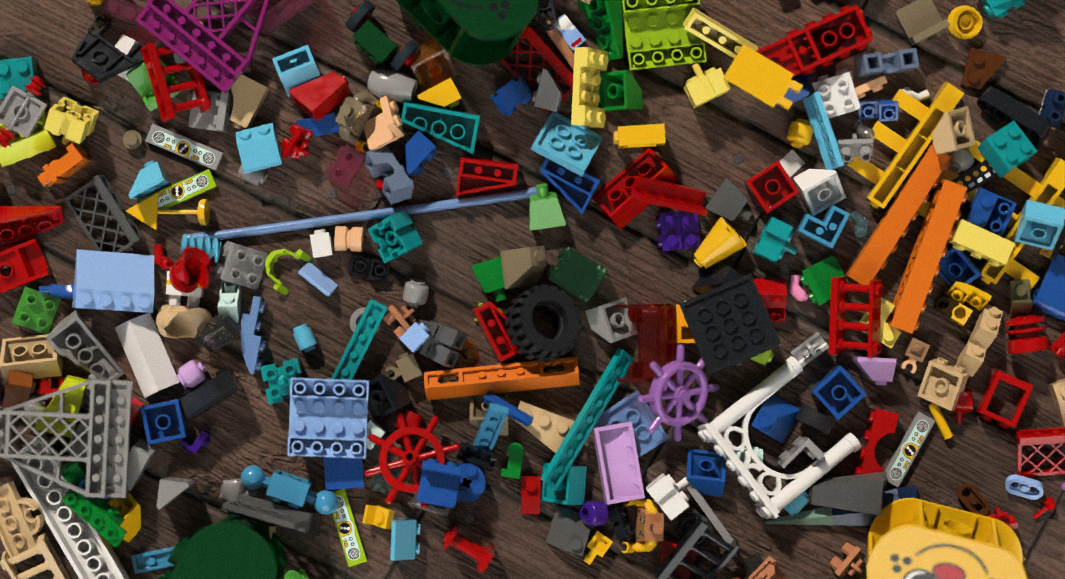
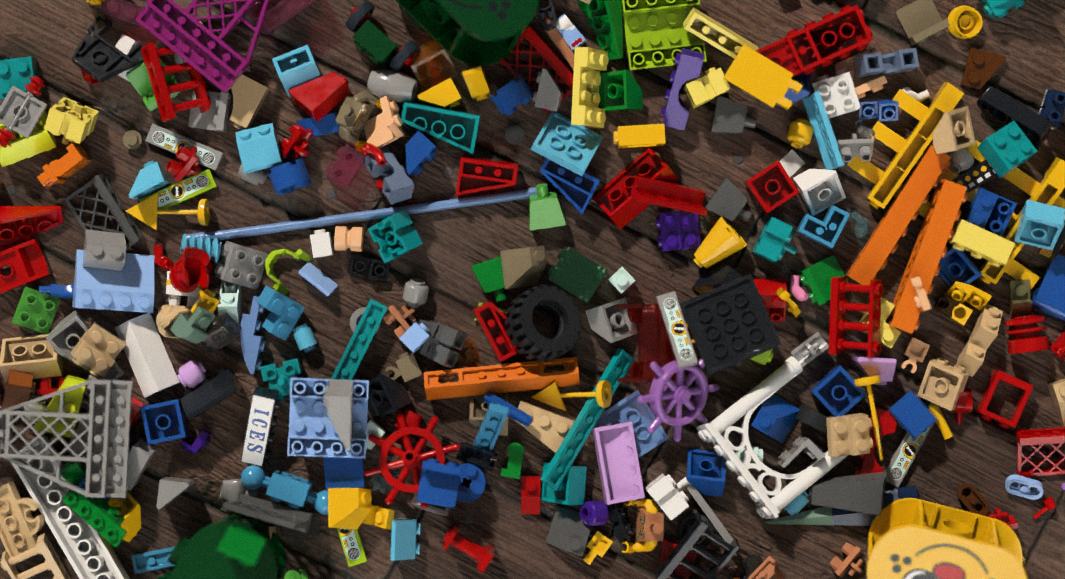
(97, 349): none -> tan plate
(104, 250): none -> light grey slope
(188, 163): none -> red hips
(193, 327): none -> sand green brick
(206, 300): none -> yellow bracket
(242, 545): none -> green slope
(260, 425): none -> brick
(283, 312): none -> dark azure brick
(289, 177): none -> blue brick
(339, 405): none -> light grey slope
(348, 507): none -> yellow slope
(376, 152): none -> red arm
(477, 83): none -> yellow slope
(514, 134): none -> dark grey plate
(552, 396): none -> yellow piece
(621, 280): none -> light aqua brick
(676, 330): none -> tile
(688, 67): none -> arch
(730, 117): none -> dark grey torso
(793, 308): none -> yellow piece
(849, 435): none -> tan plate
(868, 381): none -> yellow piece
(913, 414): none -> blue slope
(921, 298): none -> light nougat plate

